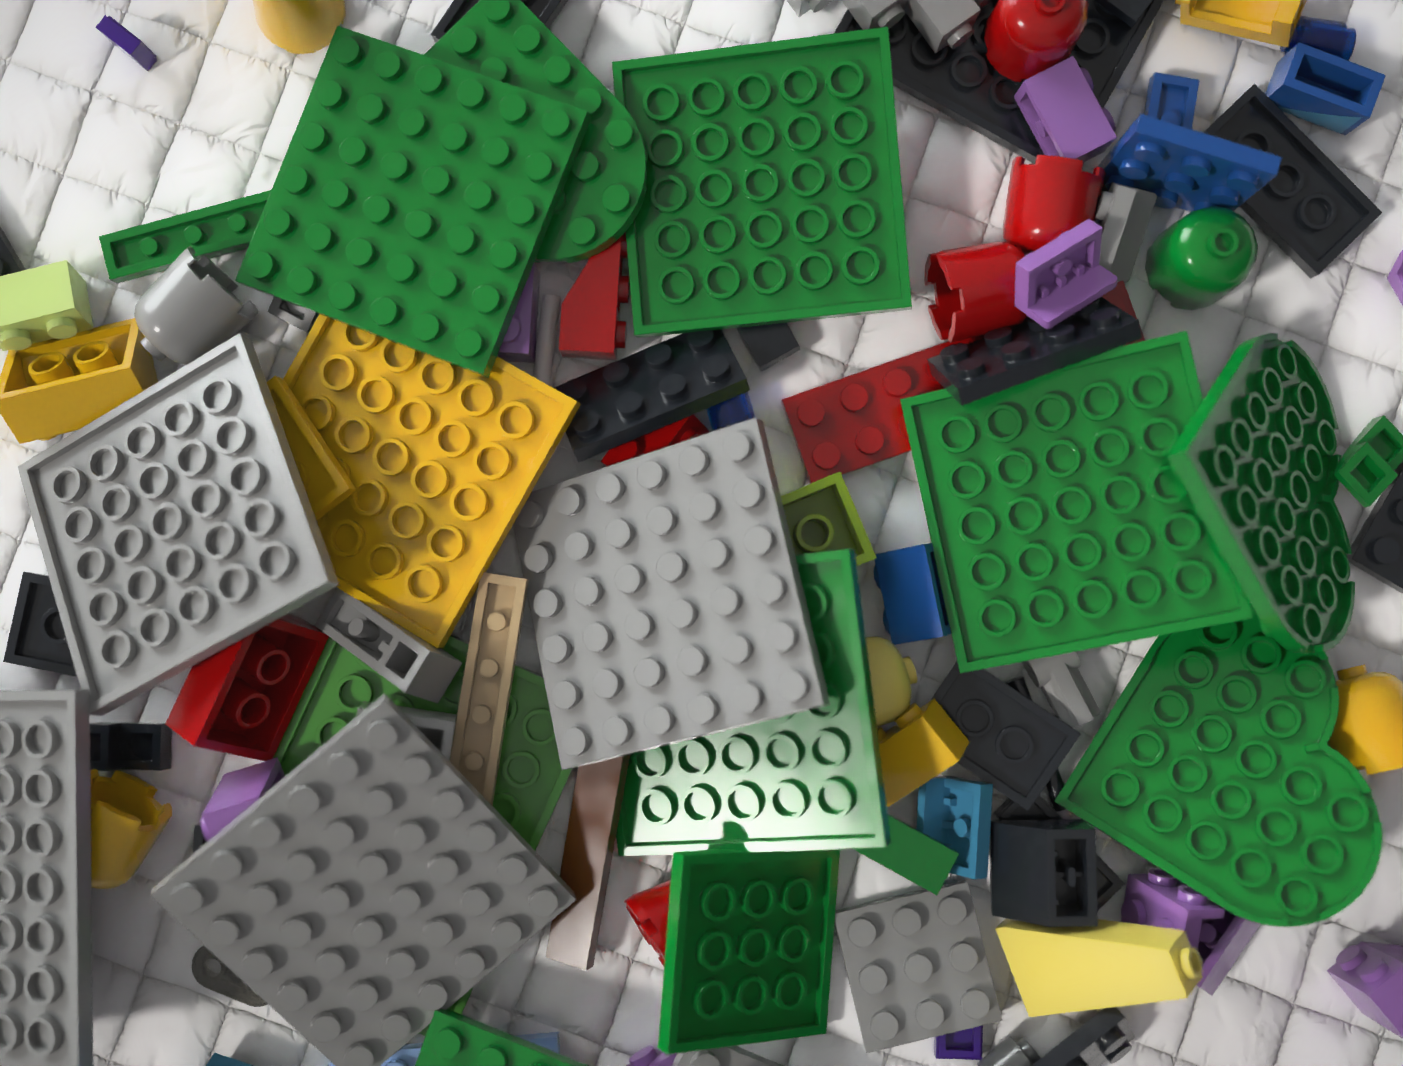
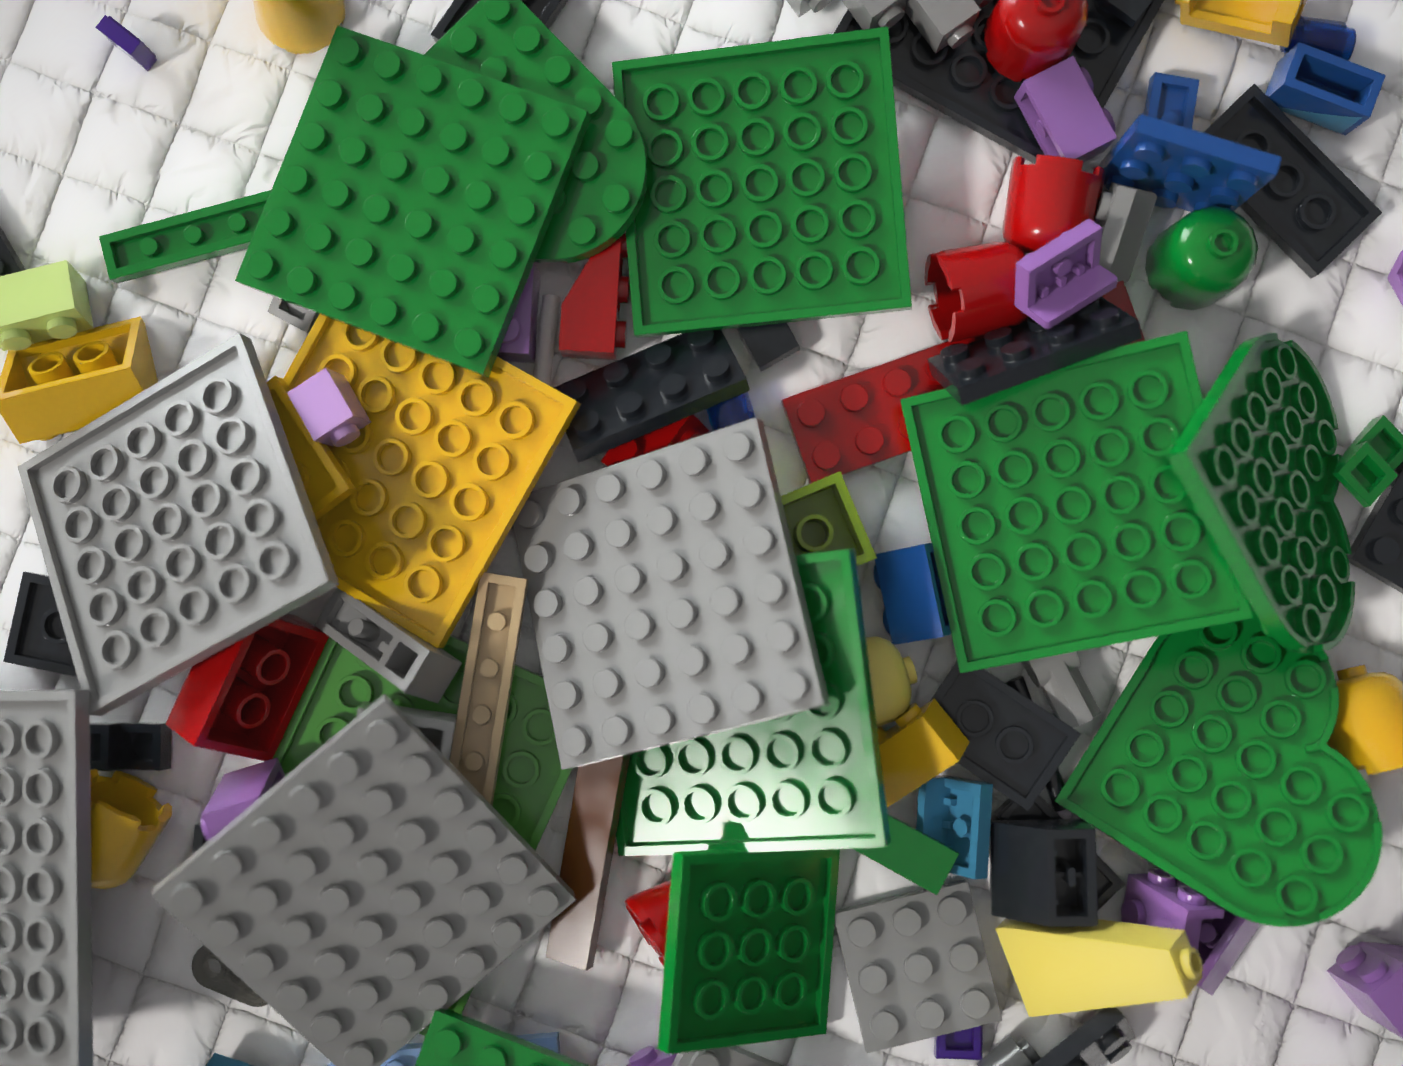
(190, 310): light grey cylinder -> none
(329, 408): none -> lavender brick

